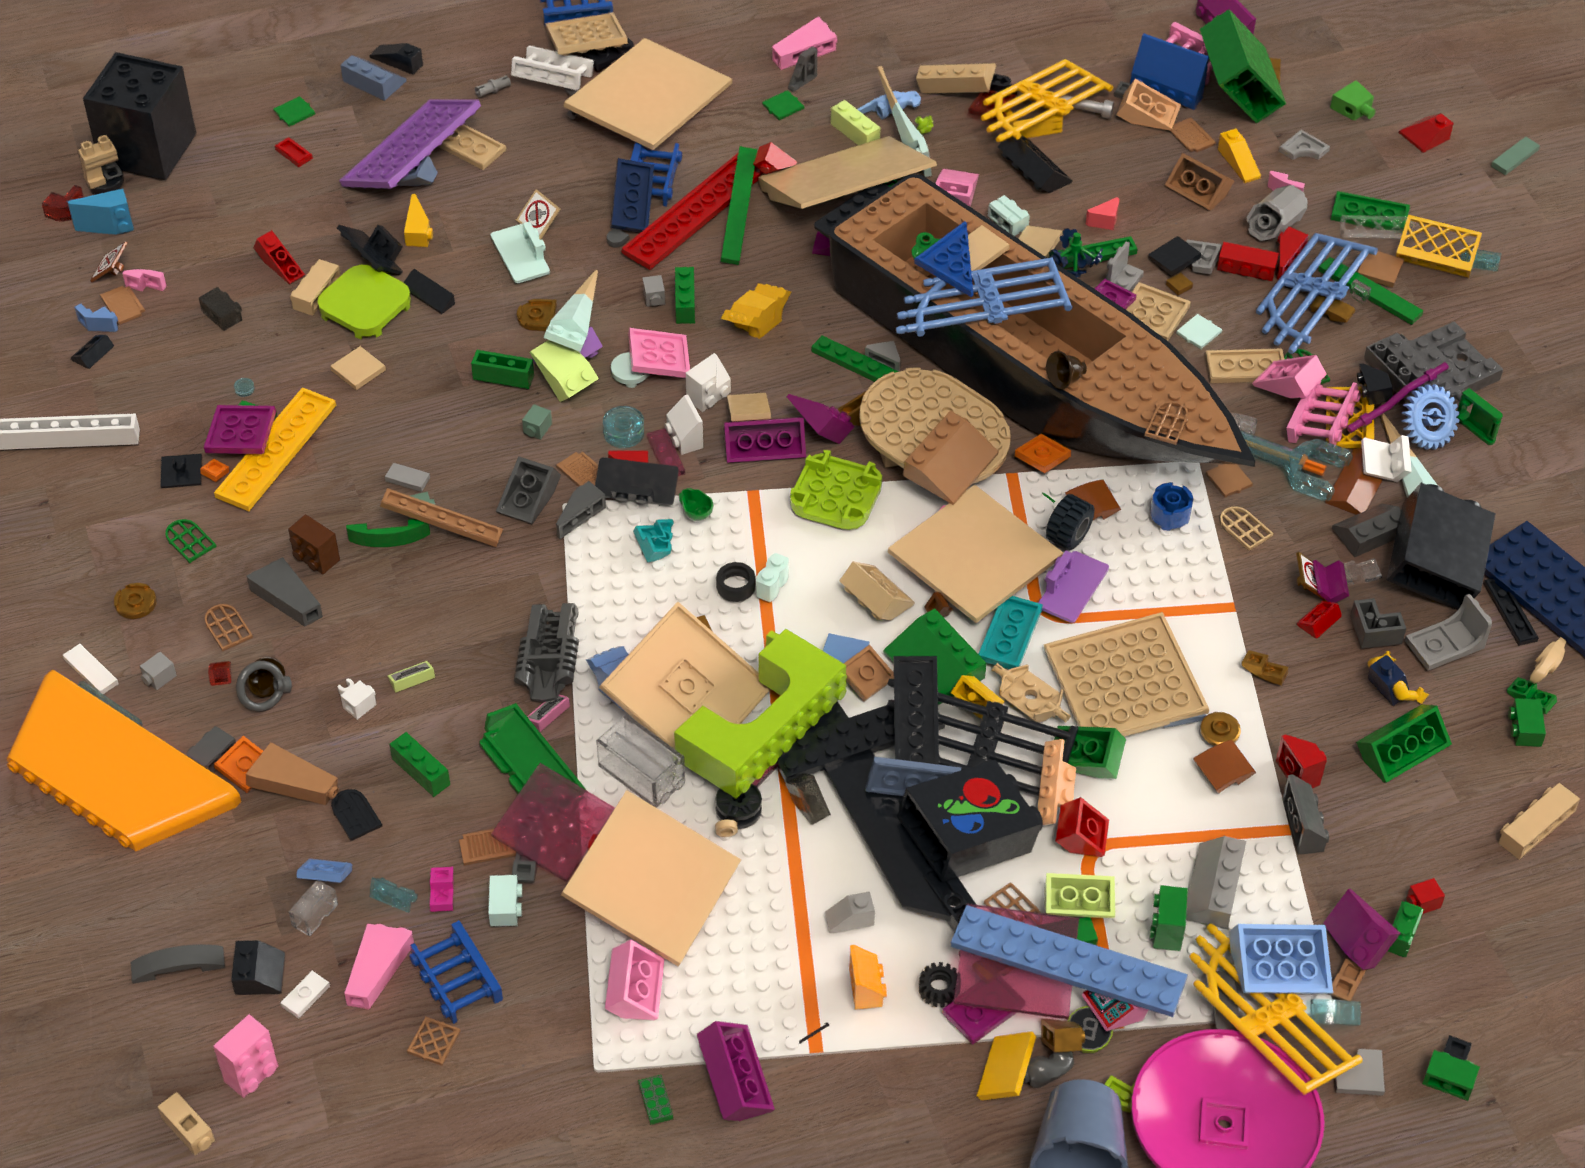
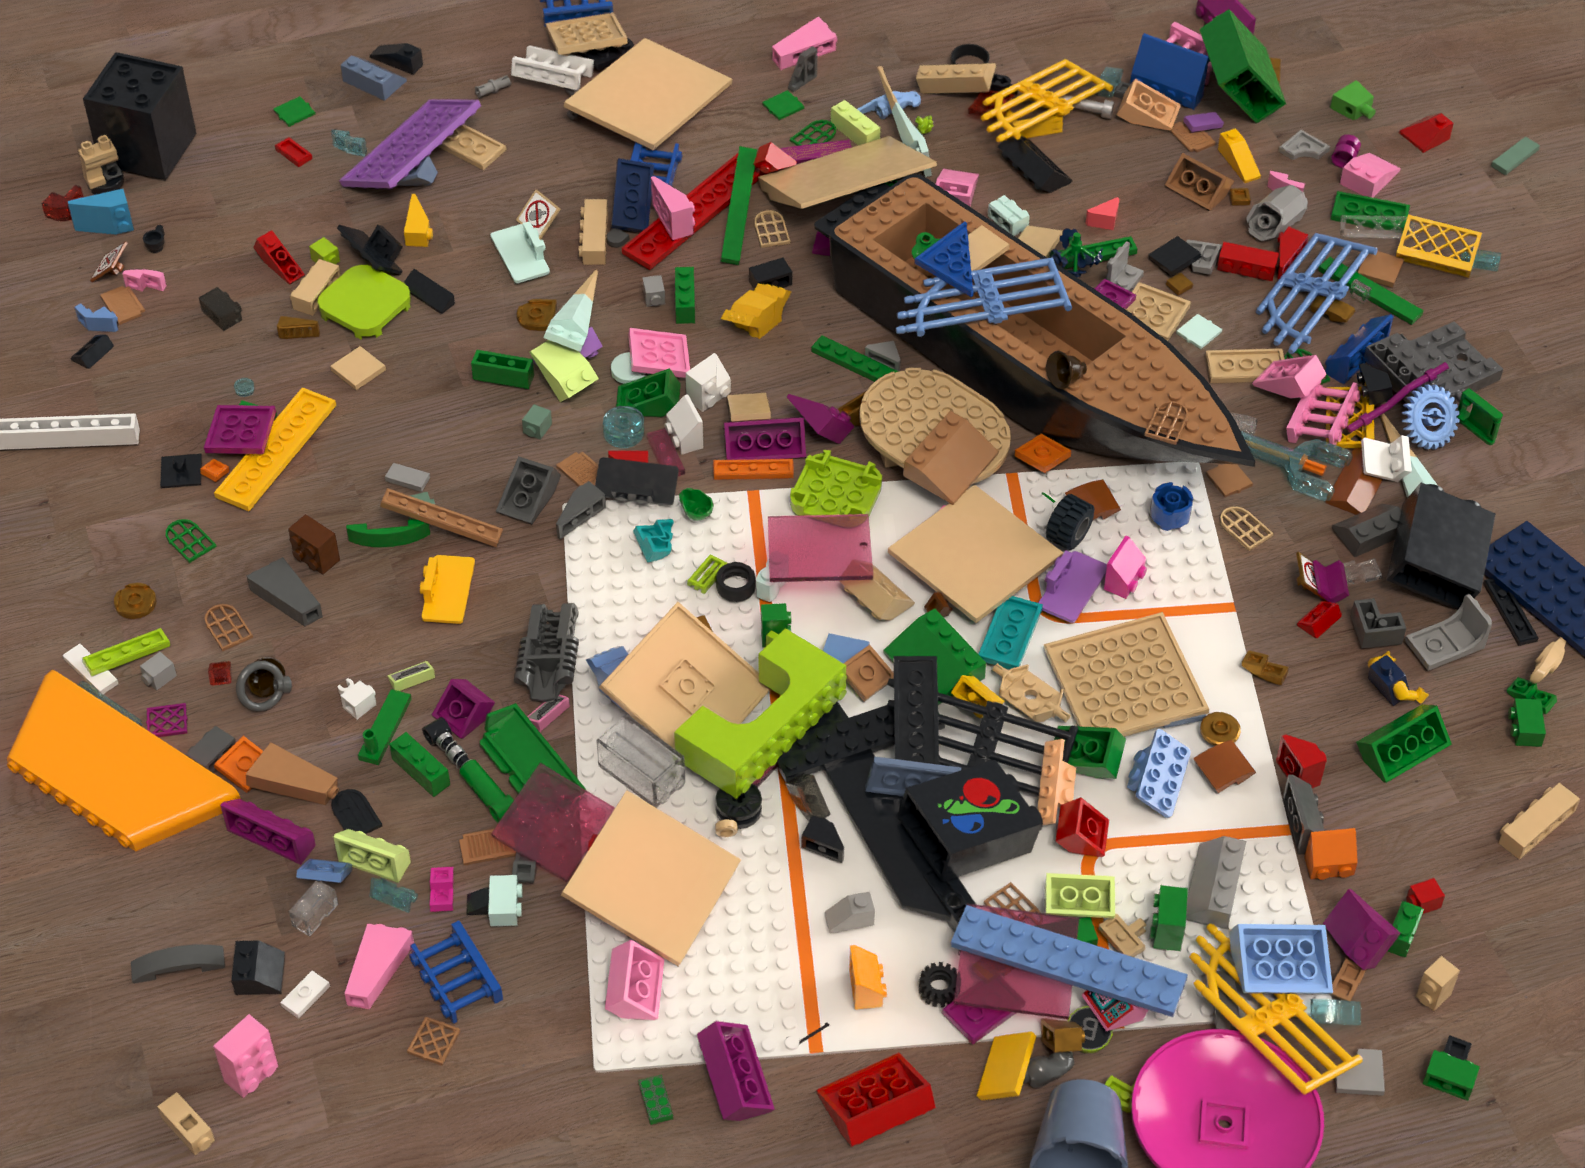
(126, 652): none -> lime tile
(154, 239): none -> black piece
(163, 709): none -> magenta window
(268, 830): none -> magenta slope
(297, 328): none -> pearl gold slope
(325, 251): none -> lime brick
(349, 144): none -> clear light blue slope
(372, 854): none -> yellowish green slope
(380, 735): none -> green piece
(446, 588): none -> yellow bracket
(463, 707): none -> magenta slope
(470, 770): none -> piece
(478, 902): none -> black slope
(594, 232): none -> tan brick
(651, 394): none -> green slope
(672, 209): none -> bright pink slope
(701, 584): none -> lime tile
(753, 469): none -> orange tile
(767, 234): none -> tan window
(773, 273): none -> black brick
(774, 618): none -> green brick
(813, 151): none -> magenta tile
(816, 129): none -> green window
(819, 548): none -> clear pink piece
(822, 838): none -> black slope
(877, 1098): none -> red slope
(970, 50): none -> black tyre
(1111, 76): none -> clear light blue slope
(1124, 937): none -> tan plate
(1125, 569): none -> slope
(1159, 772): none -> medium blue bracket
(1203, 121): none -> medium lavender tile
(1239, 196): none -> pearl gold tile
(1331, 854): none -> orange slope
(1345, 150): none -> magenta wheel
(1346, 360): none -> blue slope
(1367, 174): none -> bright pink slope
(1437, 983): none -> tan brick

